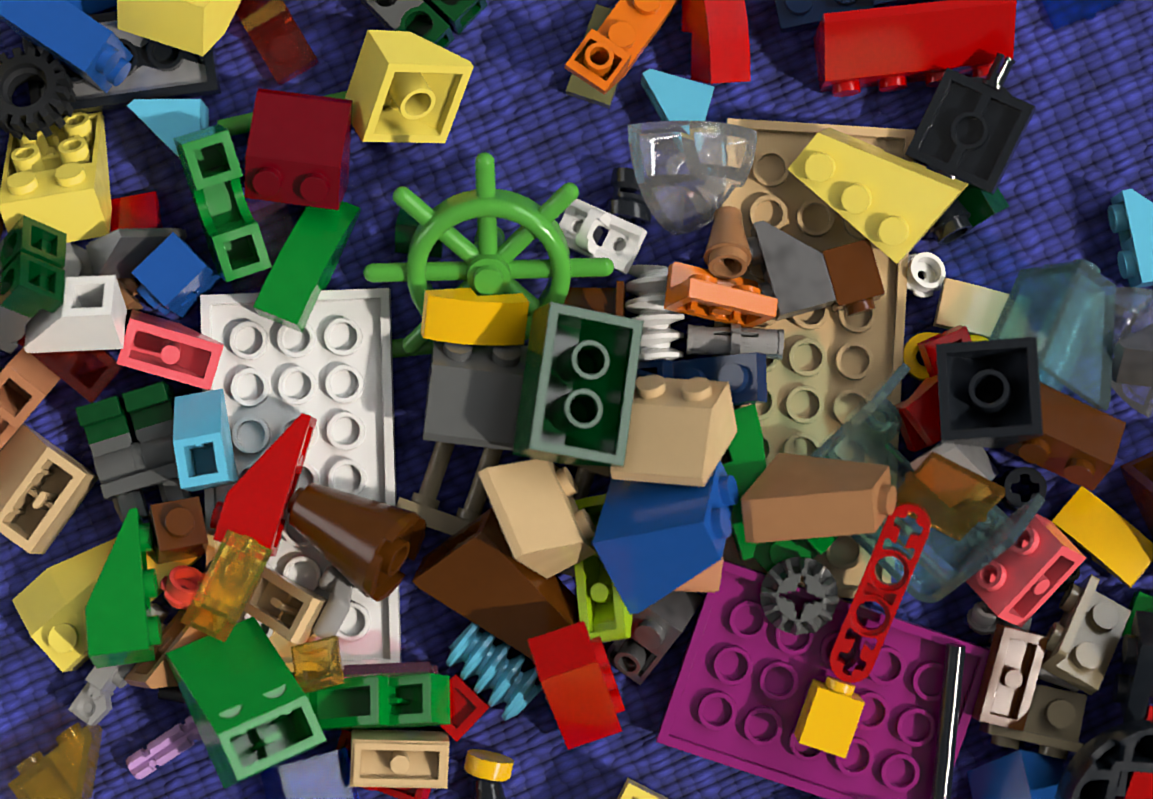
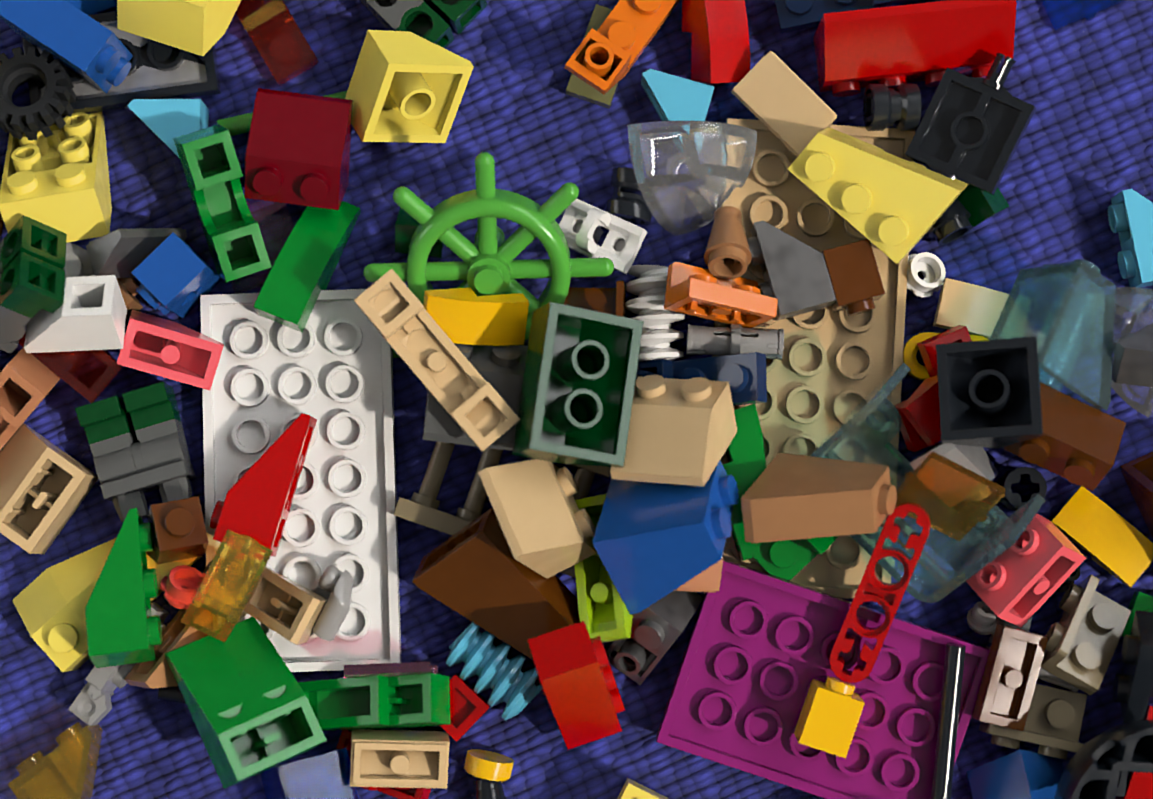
(136, 212): red slope -> none
(163, 749): lavender axle -> none
(203, 441): medium azure slope -> none
(318, 664): clear yellow slope -> none
(358, 535): reddish brown cone -> none
(436, 360): none -> tan slope
(784, 103): none -> tan slope
(784, 578): dark grey gear -> none
(892, 107): none -> black wheel

